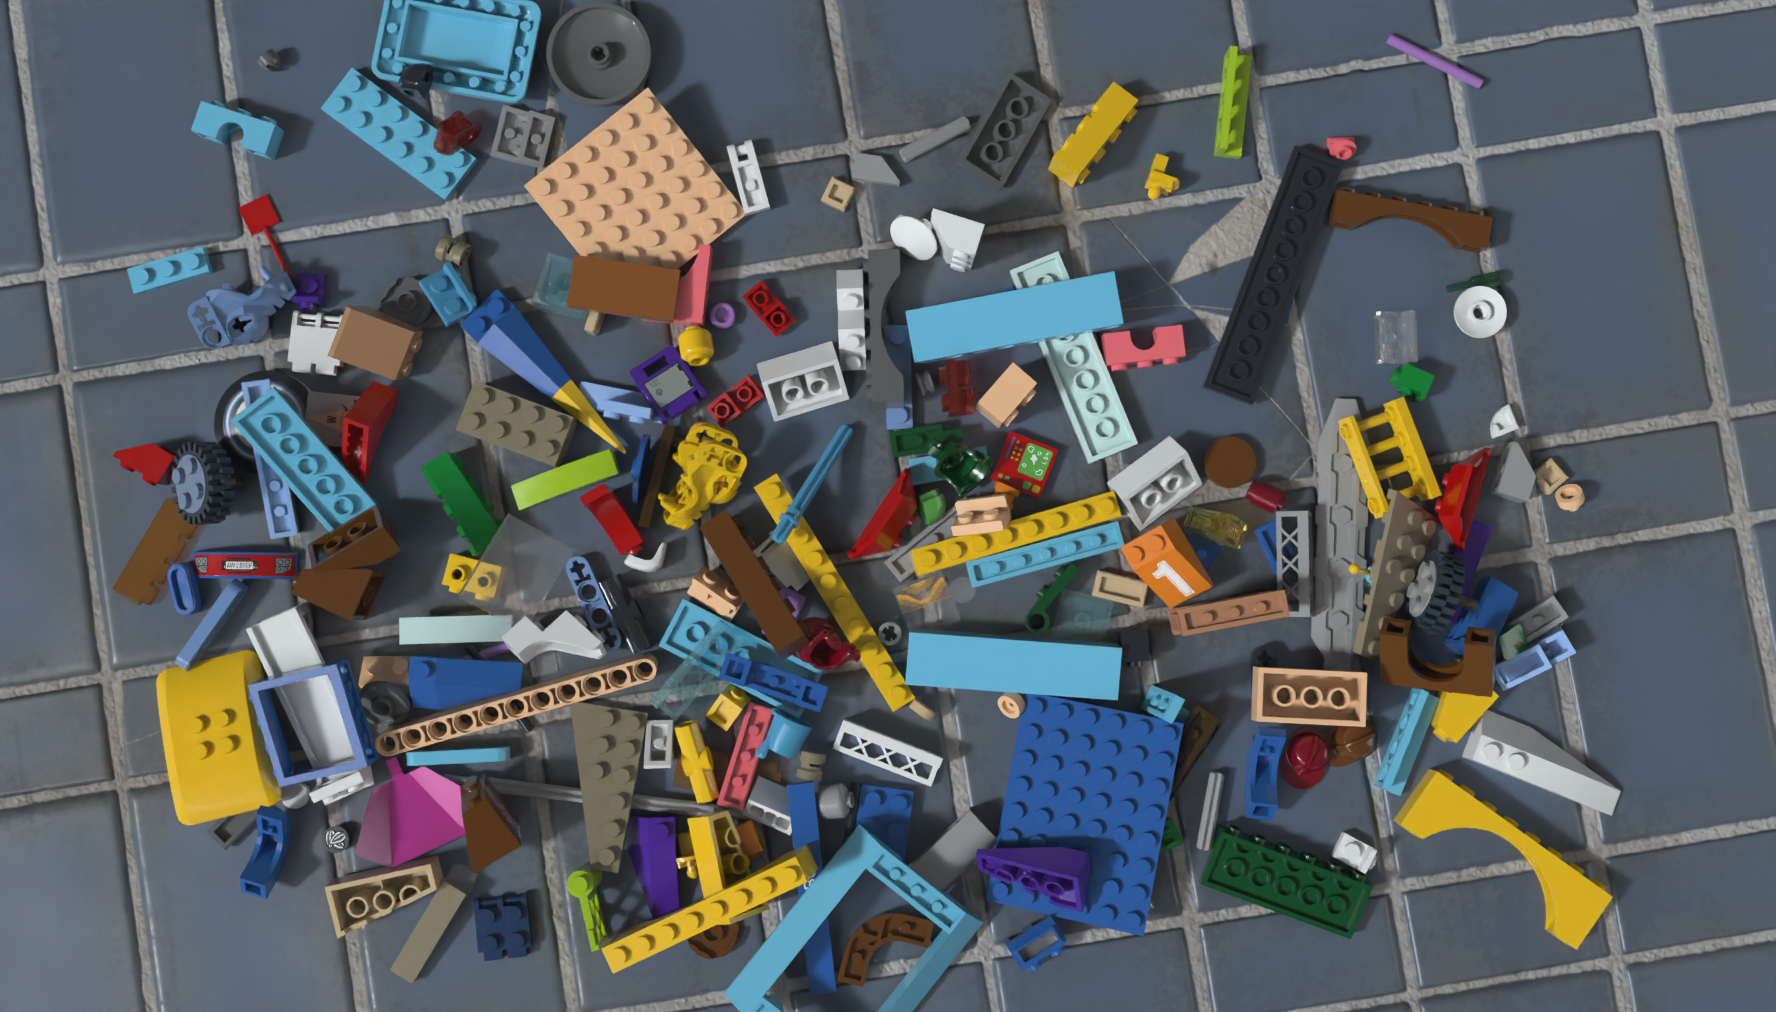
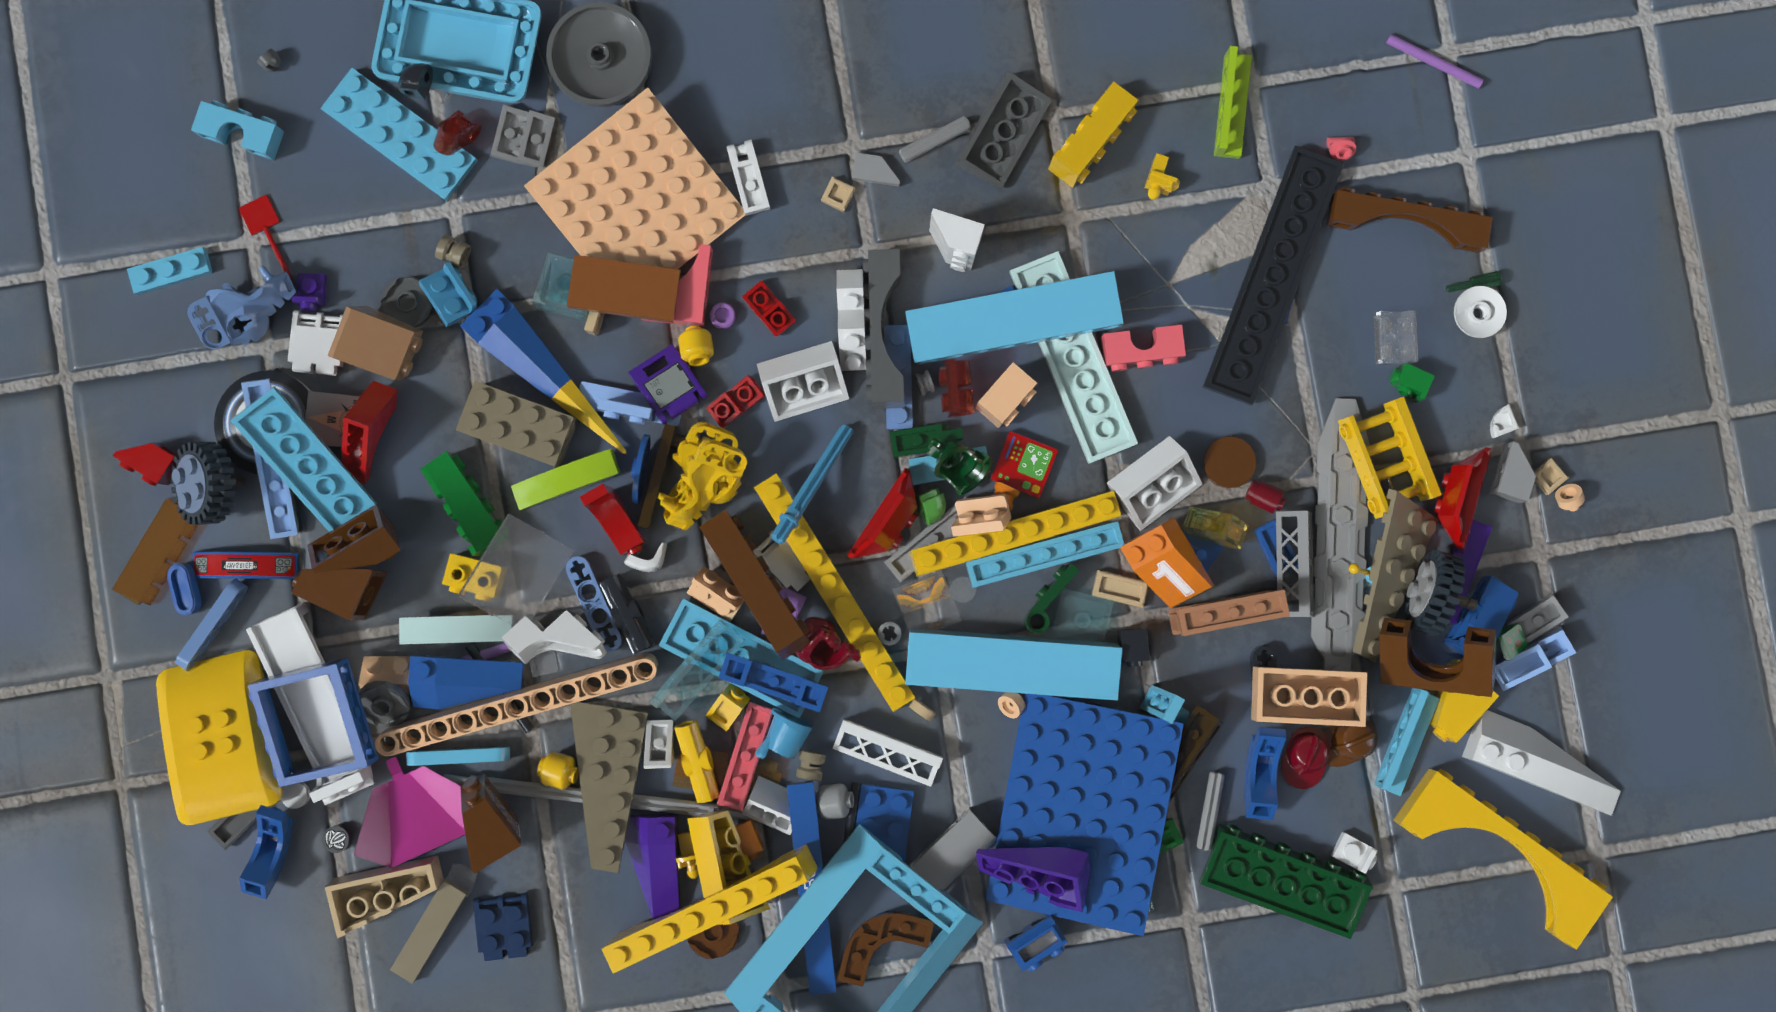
(557, 770): none -> yellow head
(583, 885): lime piece -> none
(914, 237): white dish -> none

